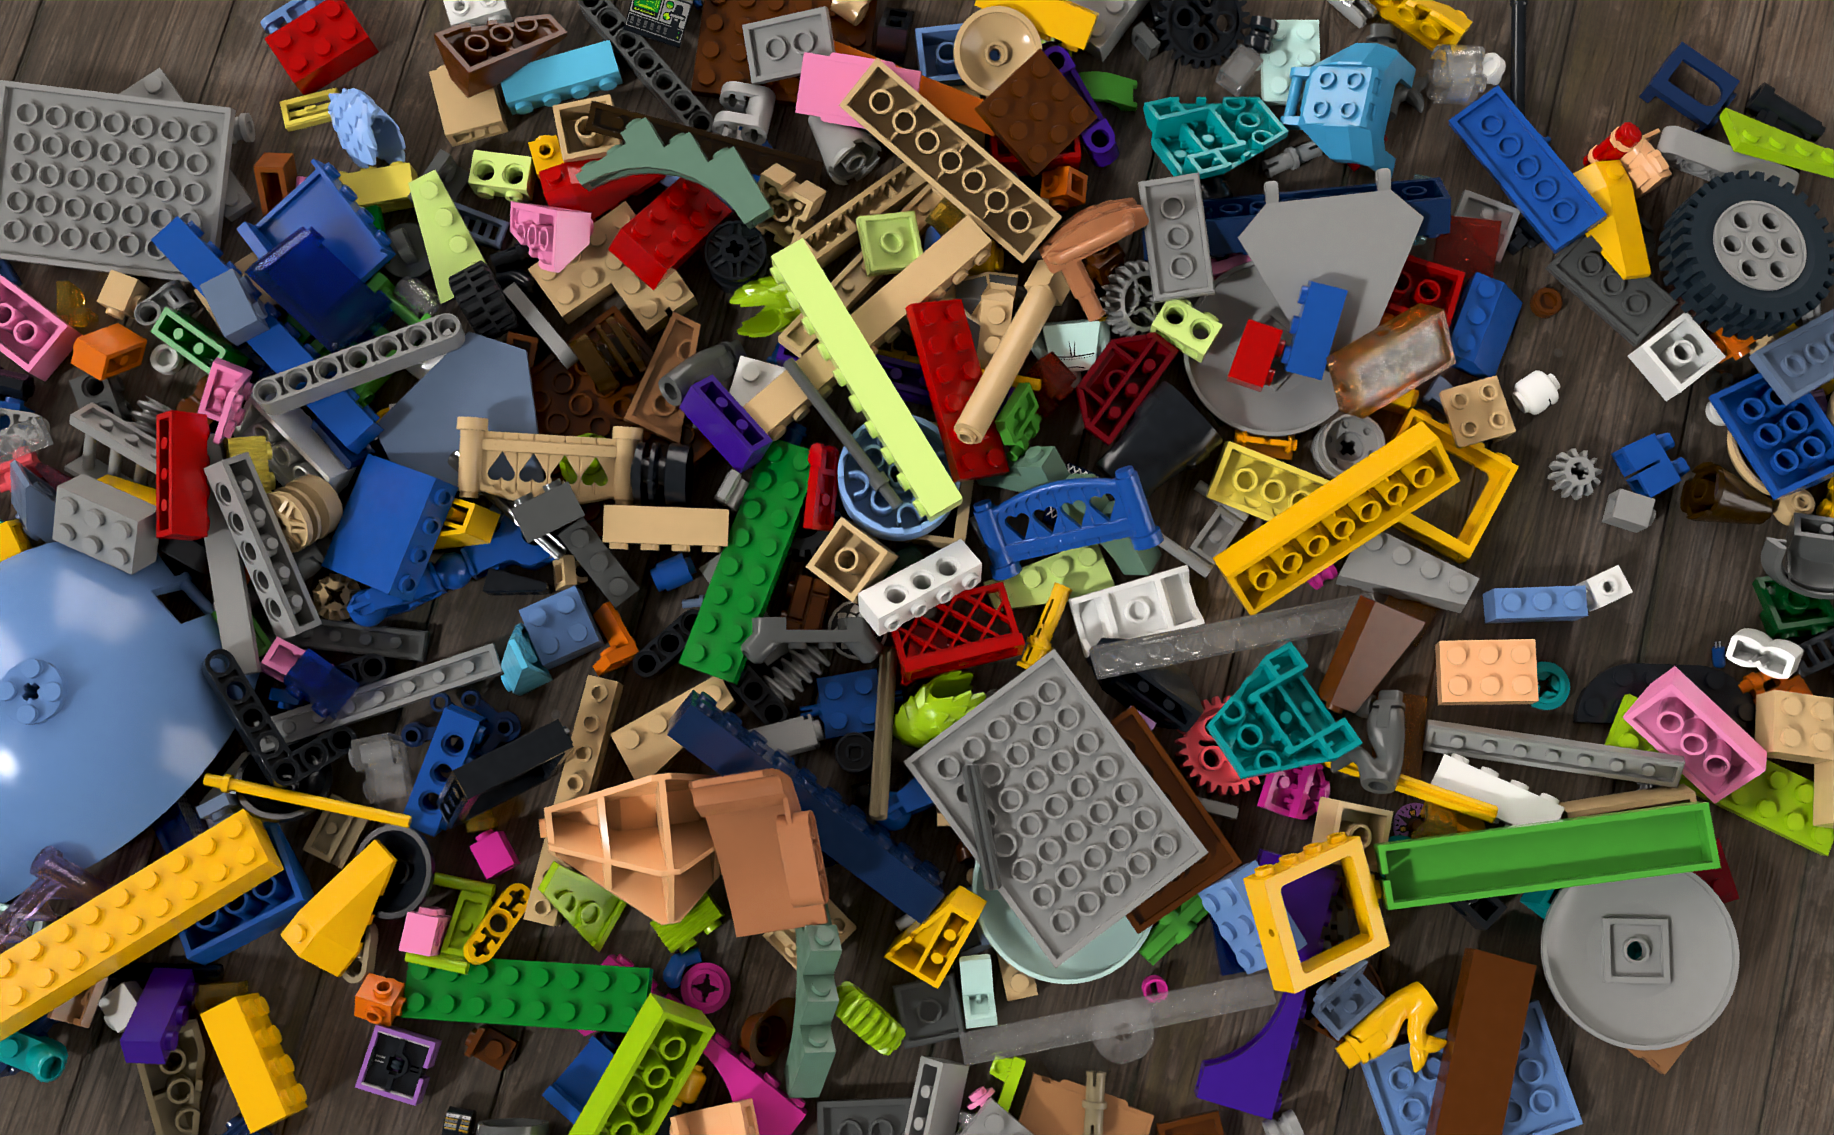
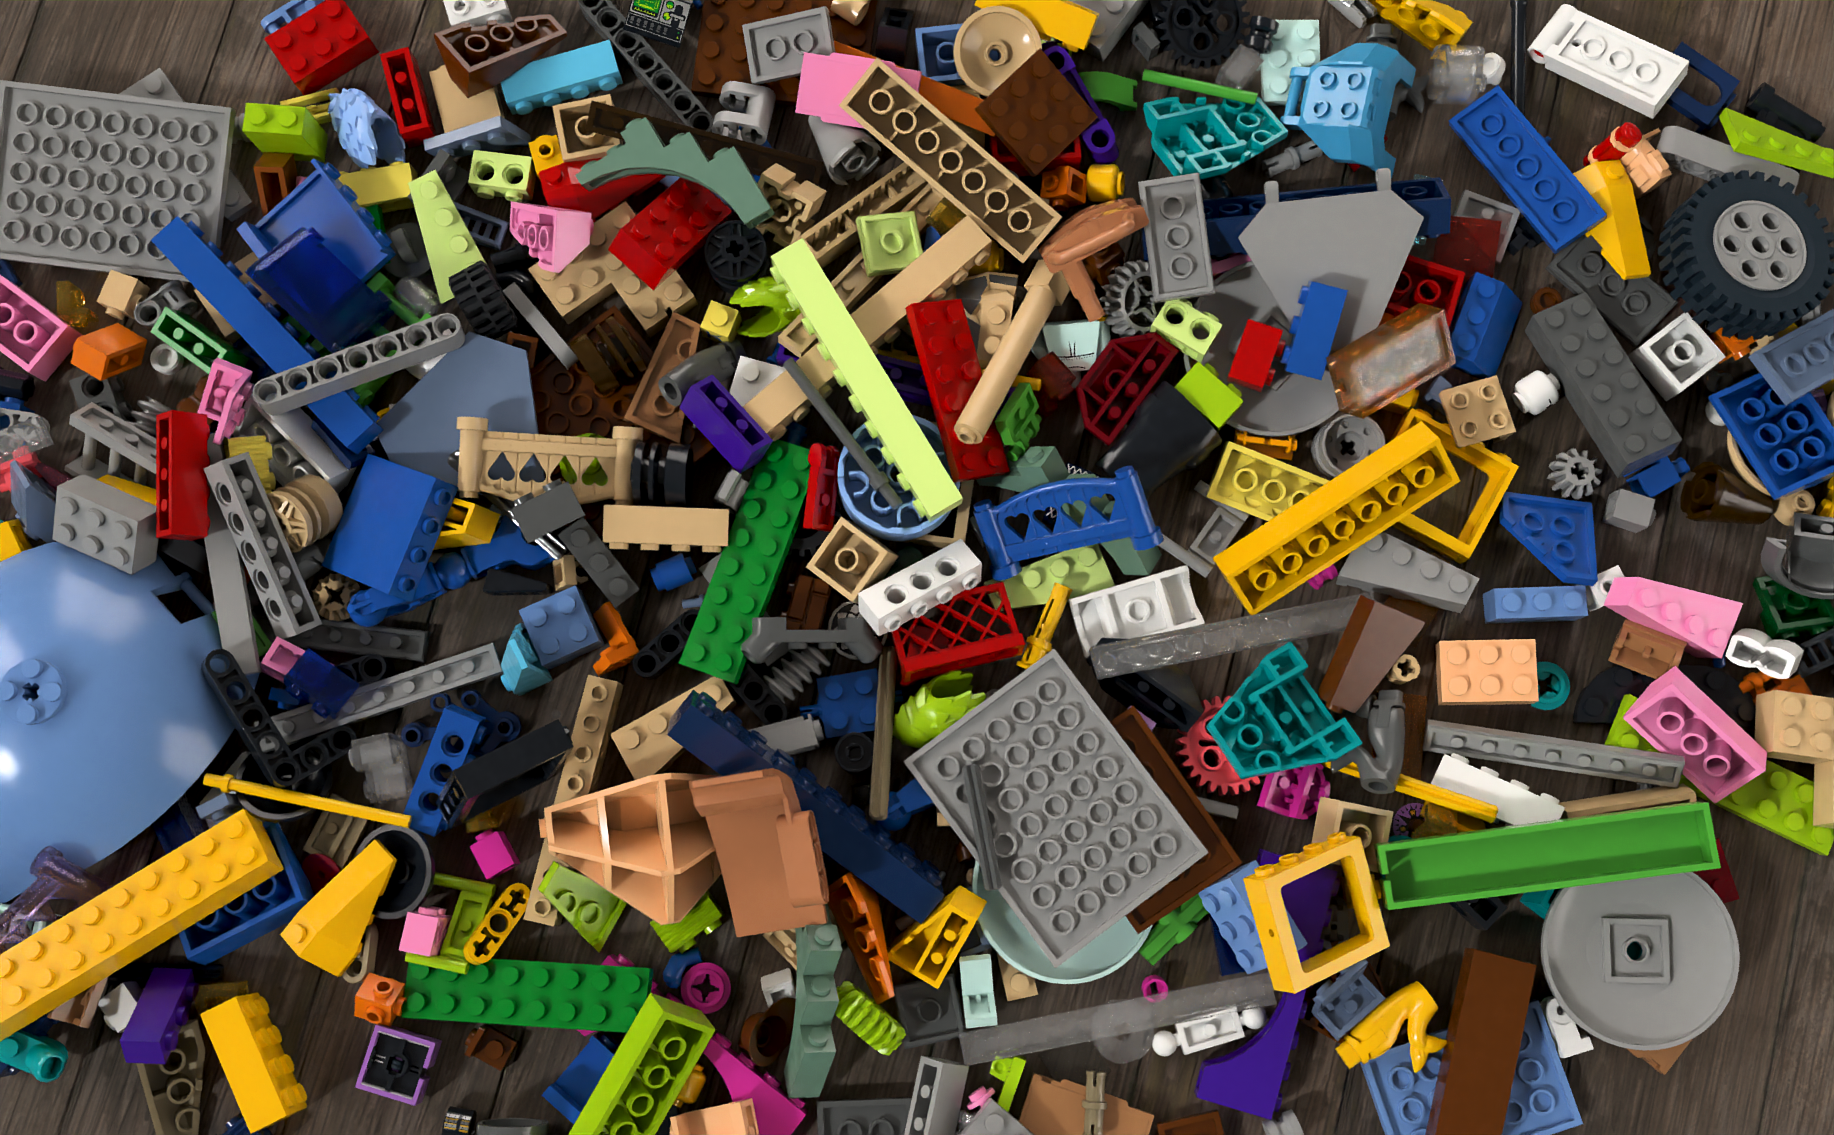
(235, 306): sand blue brick -> none
(285, 131): none -> lime brick
(319, 870): none -> dark red piece
(408, 96): none -> red brick
(487, 135): none -> sand blue wing
(720, 322): none -> light yellow brick
(778, 986): none -> white slope
(860, 920): none -> orange wedge
(1104, 182): none -> yellow head
(1200, 86): none -> bright green bar
(1208, 1031): none -> white plate
(1210, 395): none -> lime brick
(1410, 665): none -> tan bush
(1555, 533): none -> blue plate
(1564, 1030): none -> white leg
(1602, 385): none -> dark grey brick
(1608, 60): none -> white hinge
(1646, 650): none -> medium nougat hinge
(1679, 612): none -> bright pink wedge

